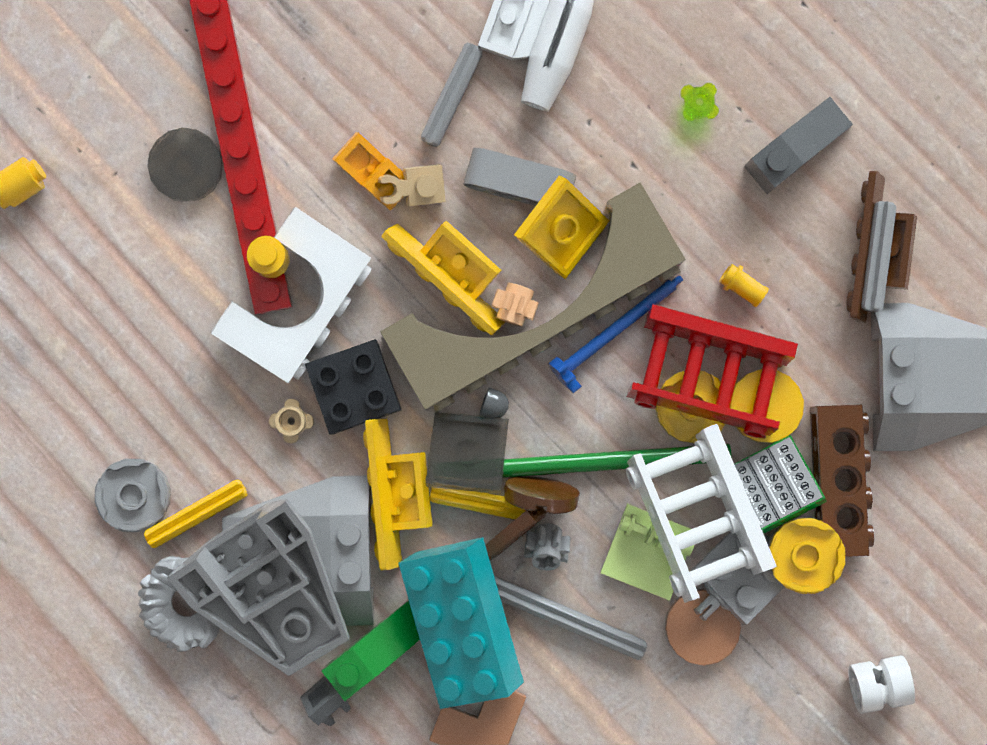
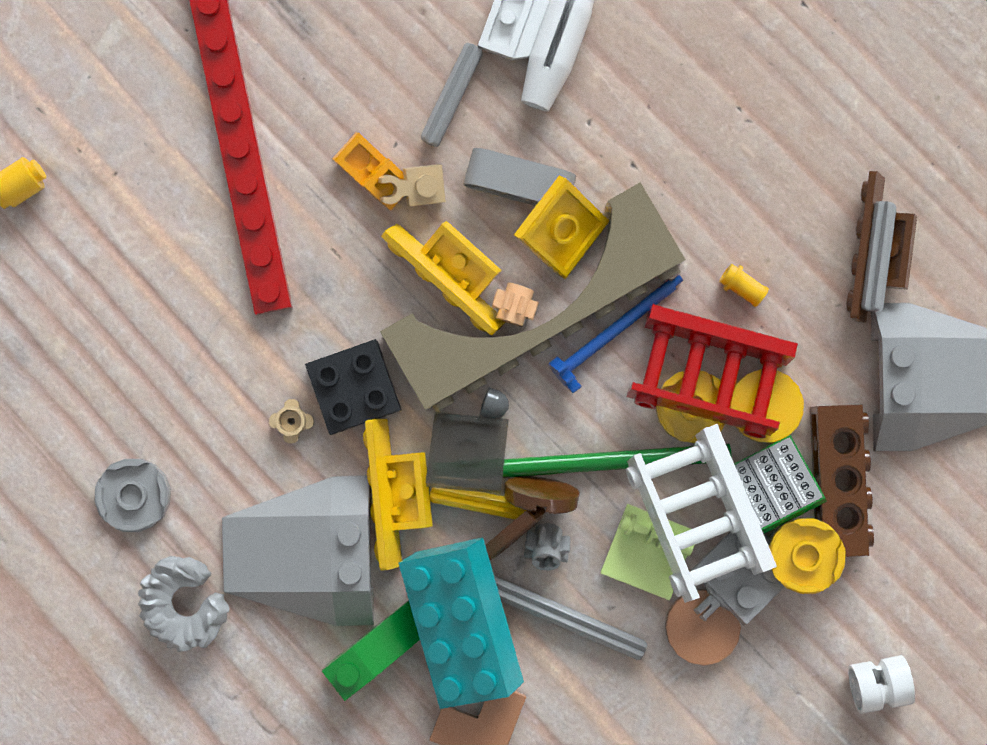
(185, 164): clear smoke tile -> none
(195, 513): yellow axle -> none
(266, 588): light grey wedge -> none
(268, 256): yellow brick -> none
(322, 701): dark grey tile -> none
(338, 269): white arch -> none
(692, 109): clear neon green plate -> none
(798, 145): dark grey slope -> none

